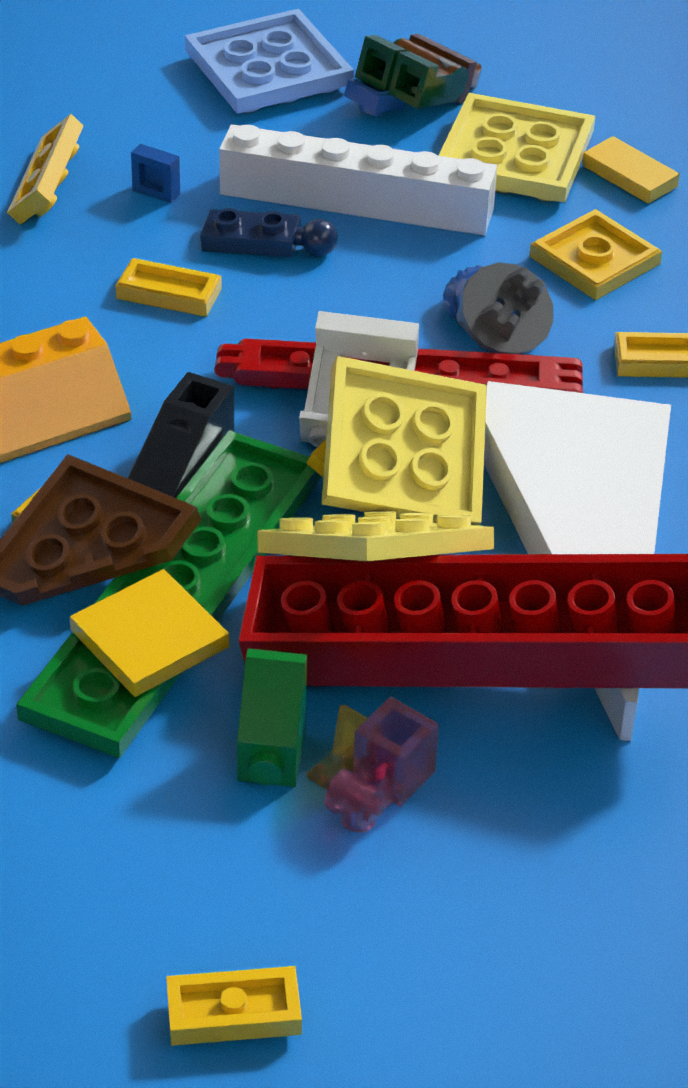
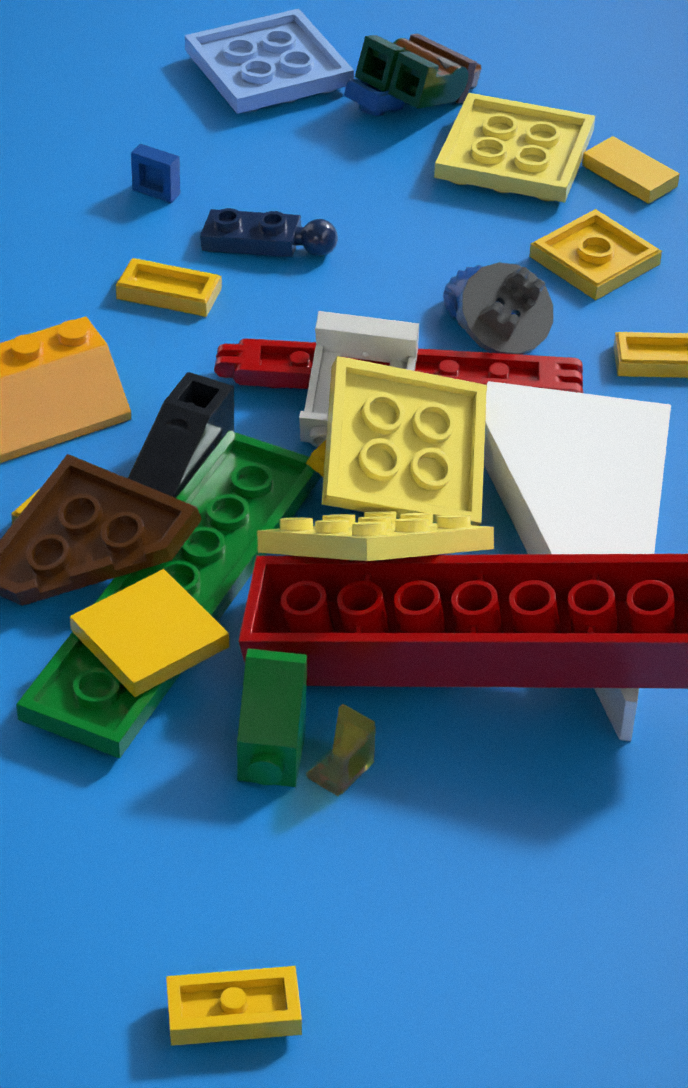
(46, 170): yellow plate -> none
(357, 179): white brick -> none
(391, 762): clear pink brick -> none

